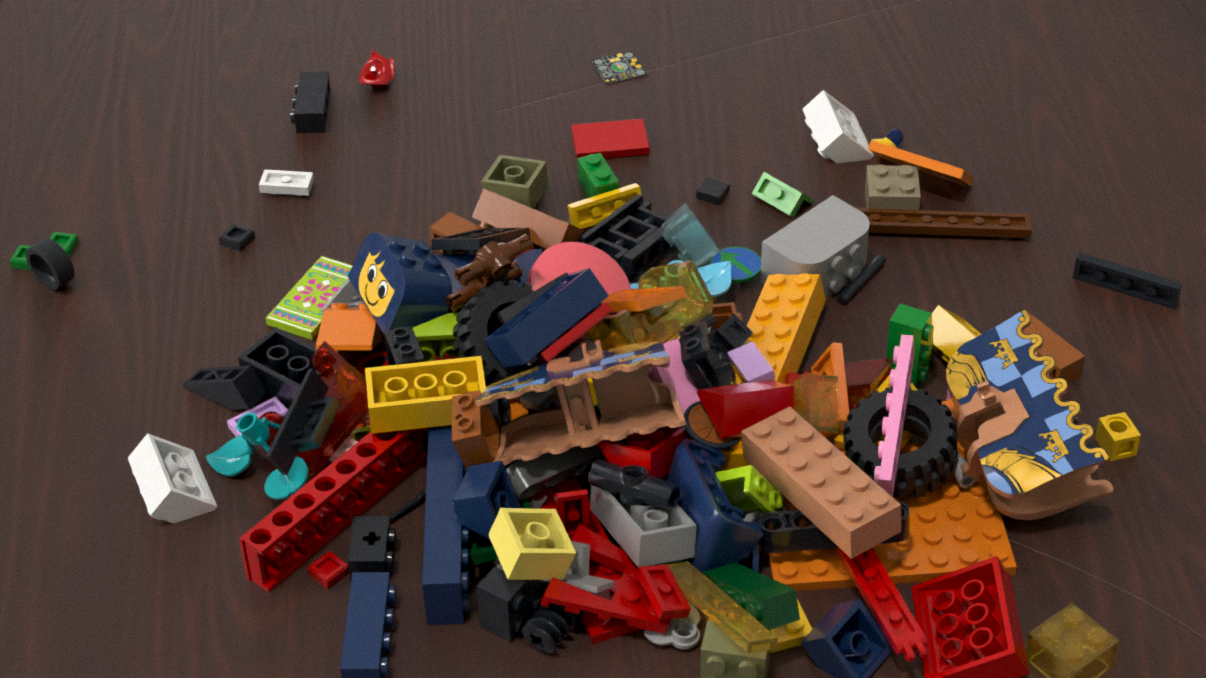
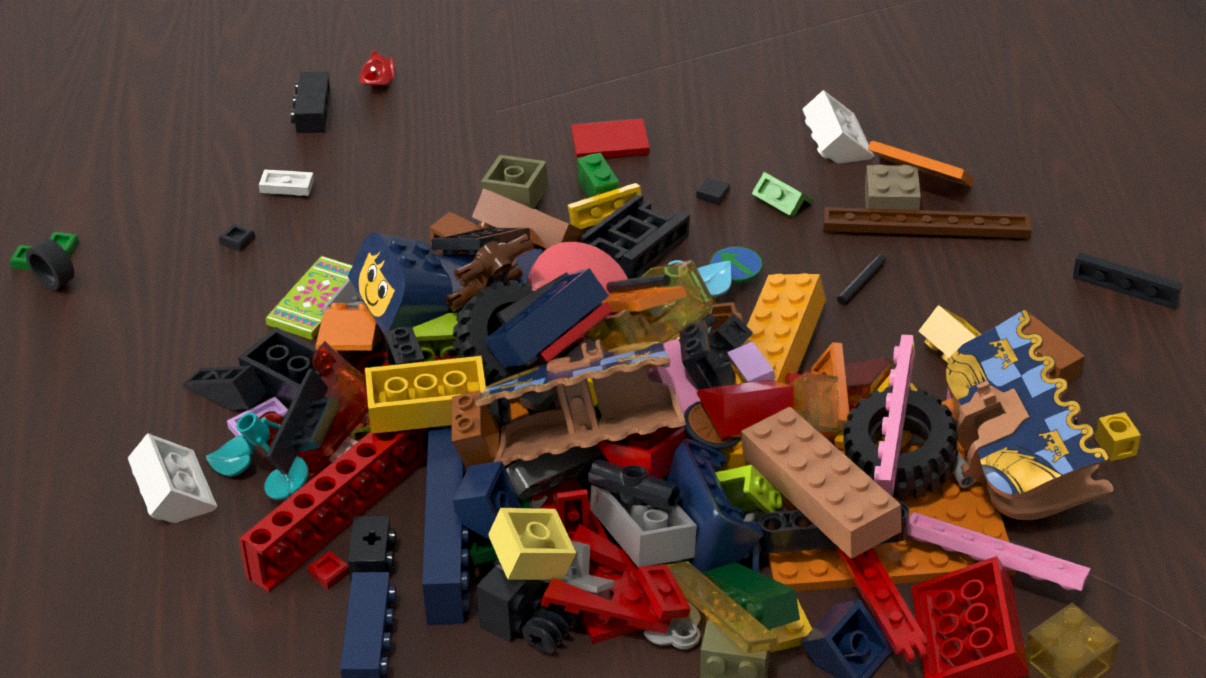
(420, 498): black hinge -> none
(619, 67): sticker -> none
(638, 283): none -> black bar
(689, 236): clear light blue slope -> none
(823, 242): light grey brick -> none
(892, 139): clear blue arm -> none
(918, 323): green wedge -> none
(1012, 556): none -> bright pink plate

